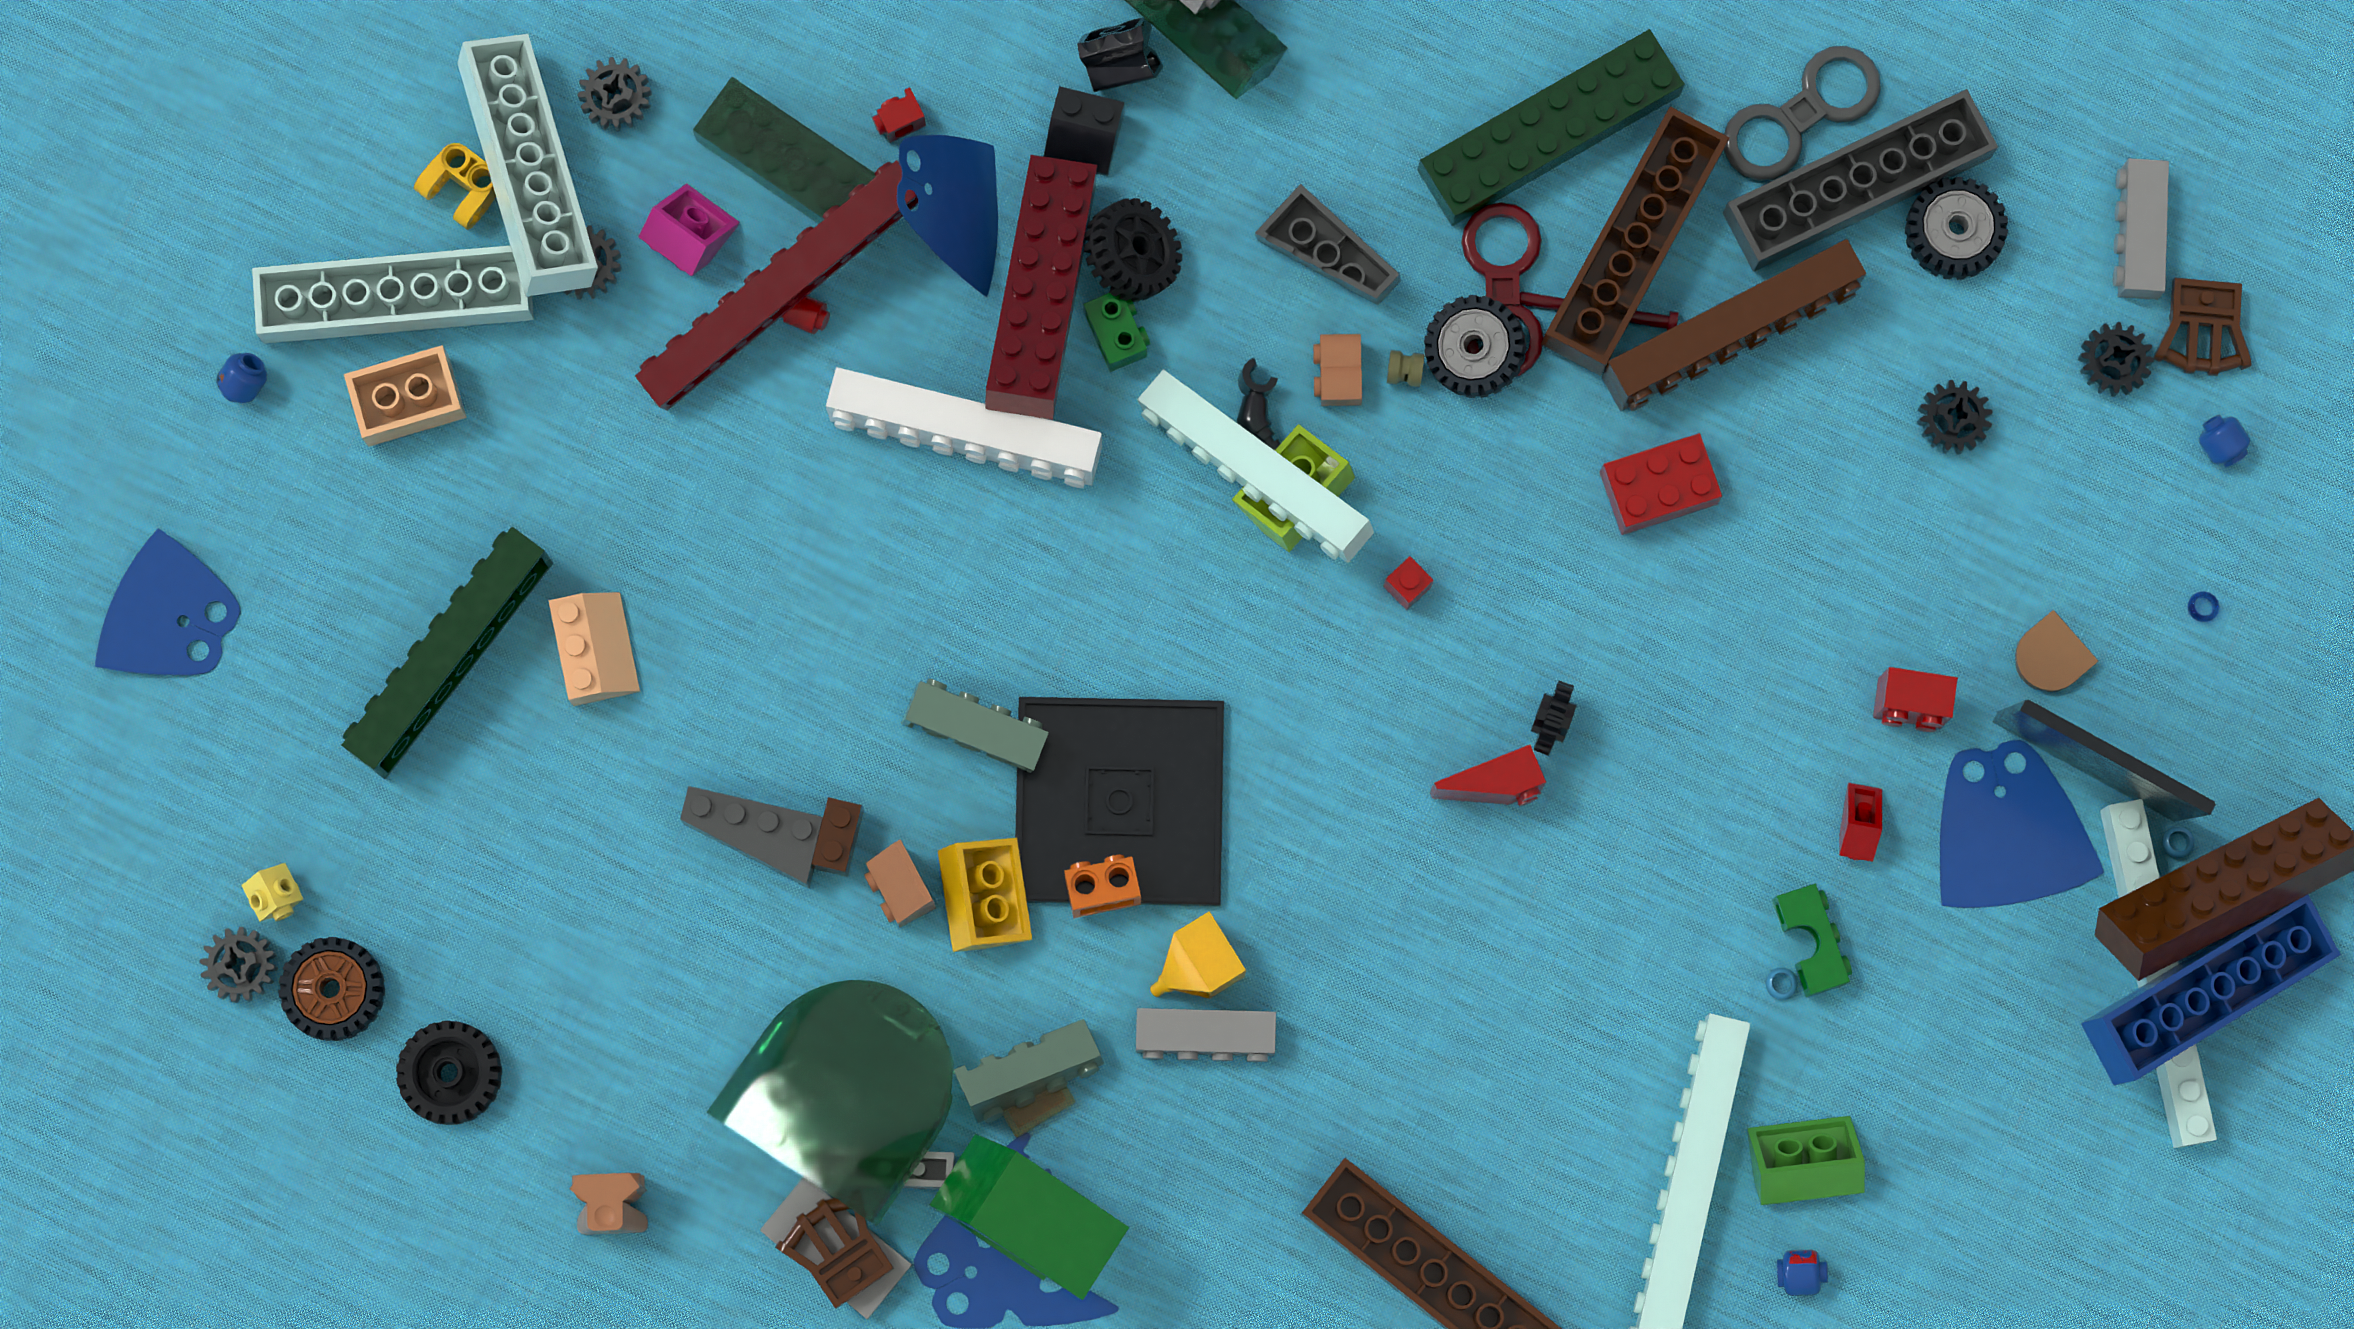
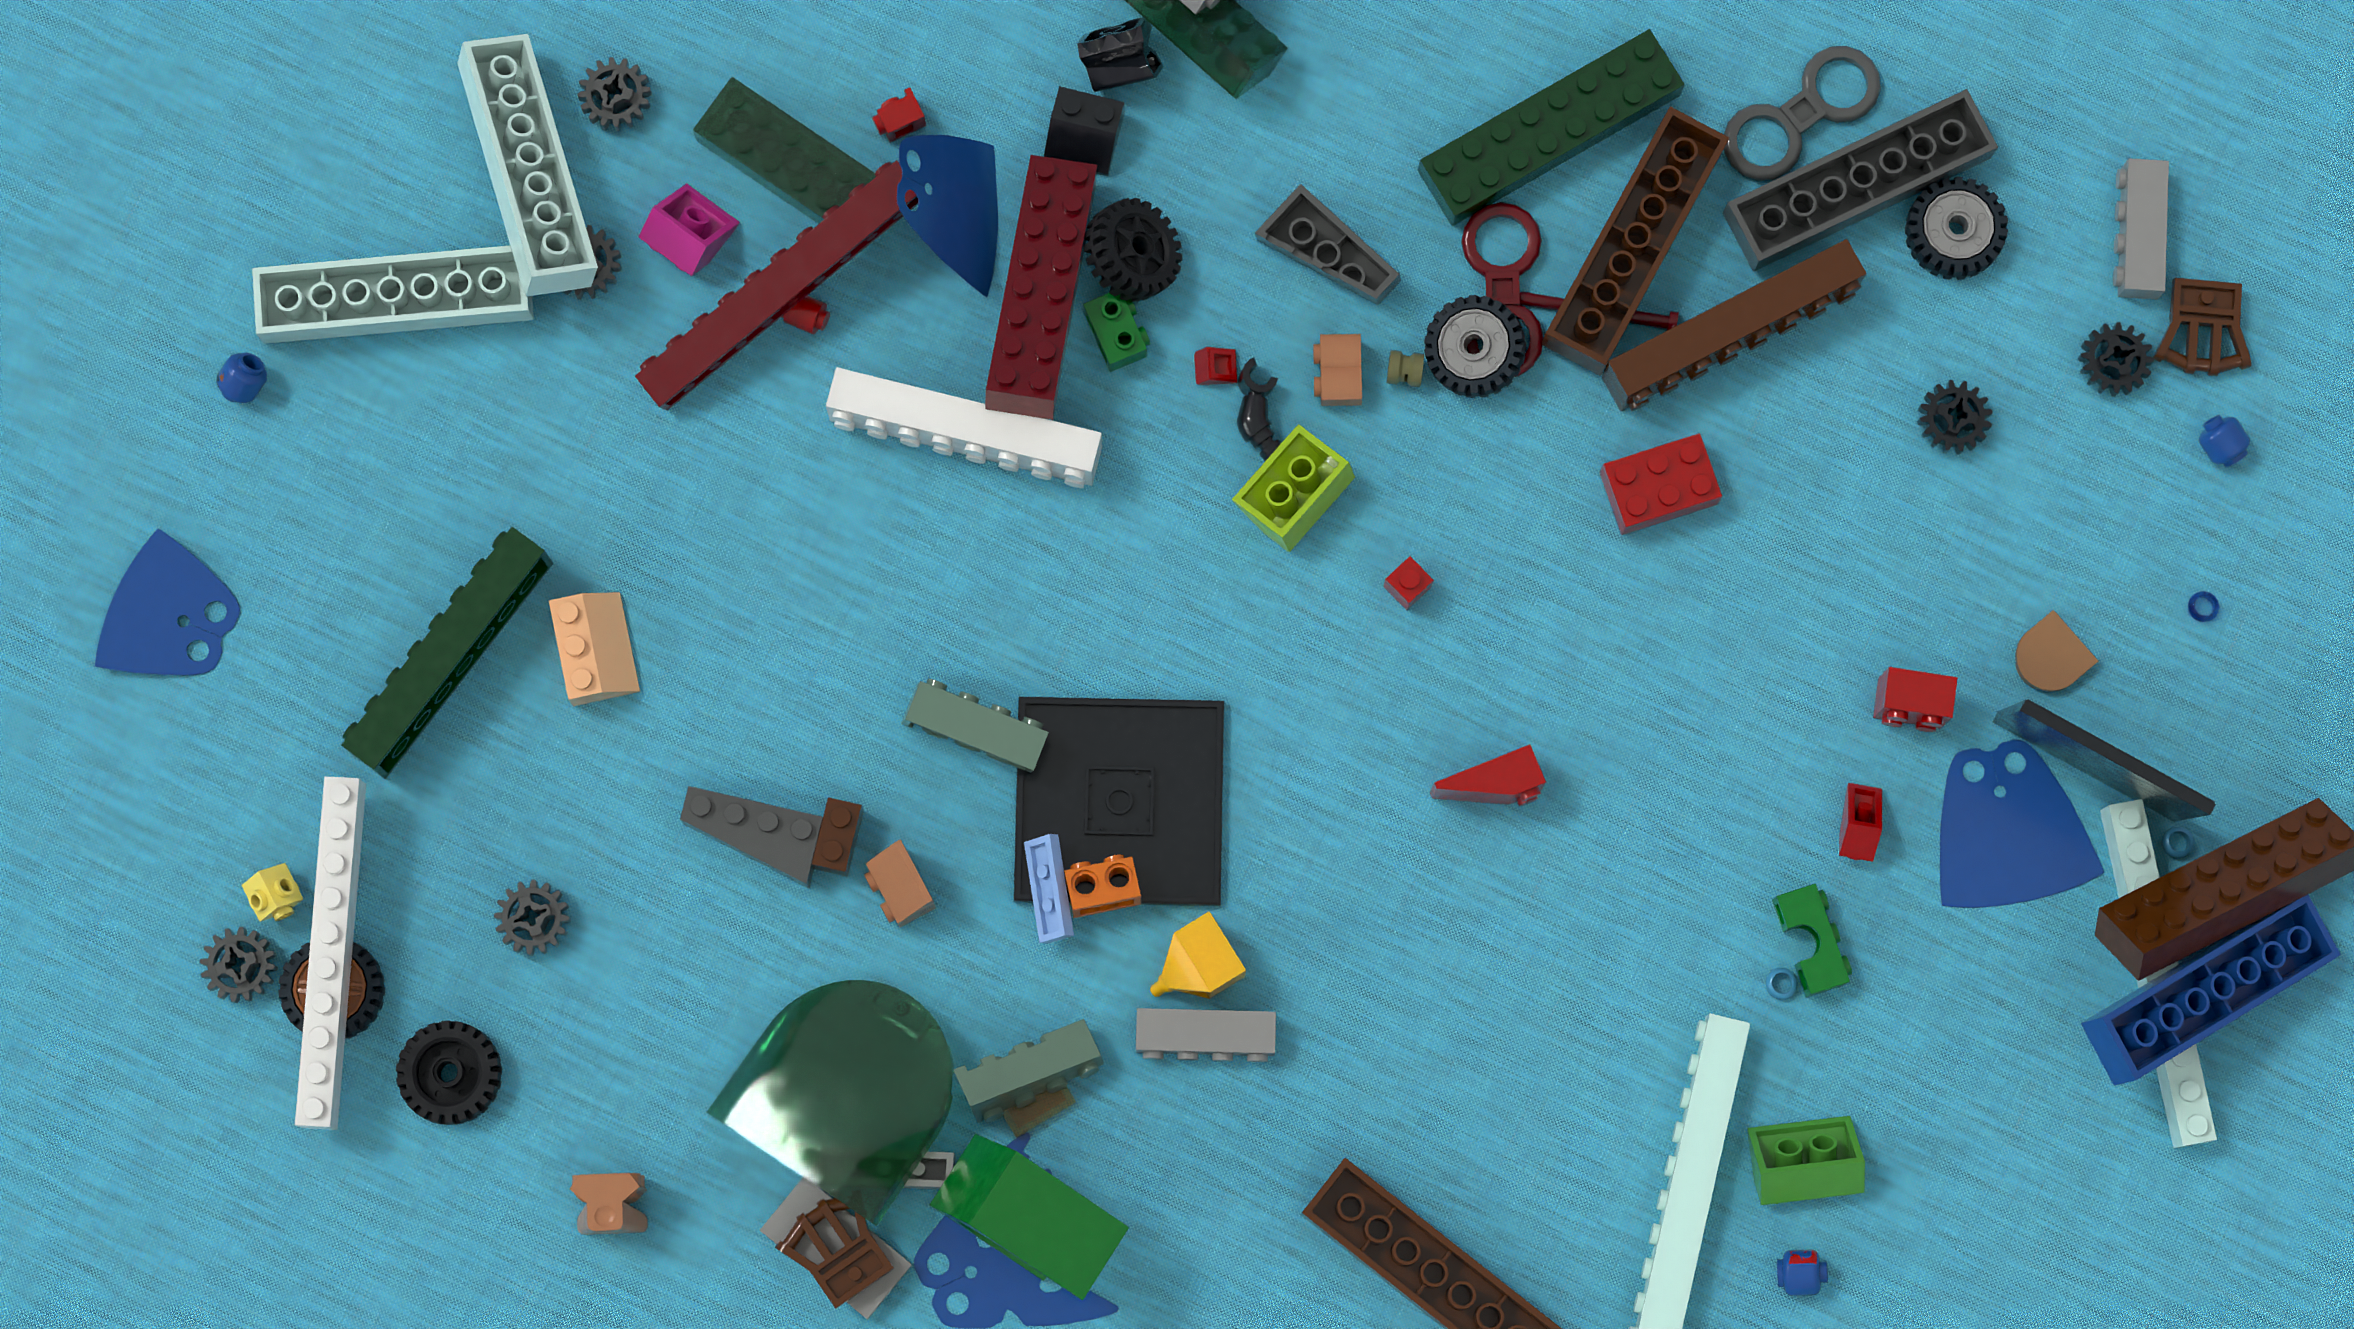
(330, 953): none -> white brick
(405, 396): light nougat brick -> none
(474, 167): yellow piece -> none
(518, 923): none -> dark grey gear
(984, 894): yellow slope -> none
(1048, 888): none -> light blue plate
(1215, 366): none -> red slope
(1255, 466): light aqua brick -> none
(1553, 717): black gear -> none

